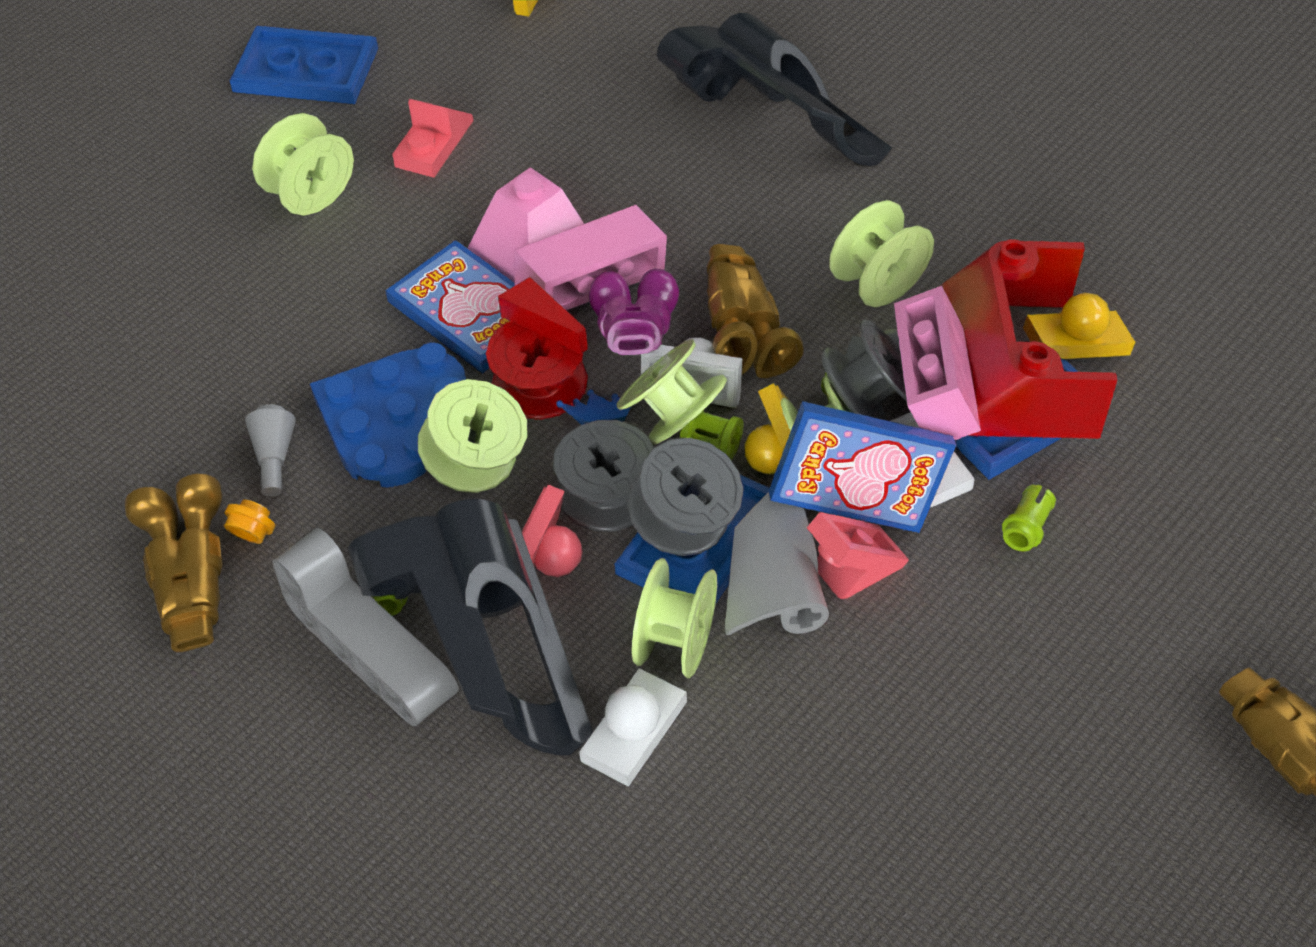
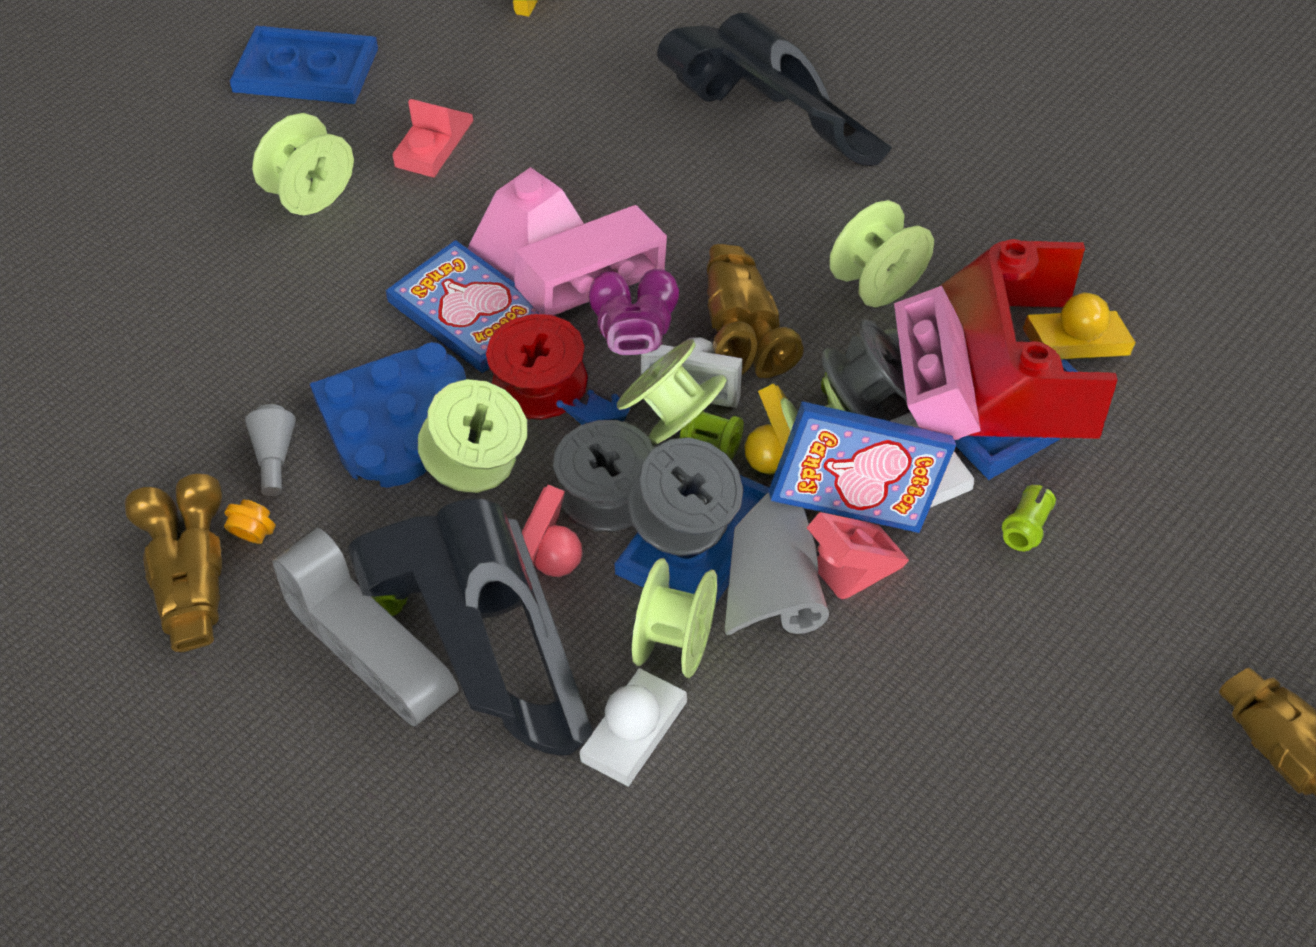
(537, 311): red piece -> none

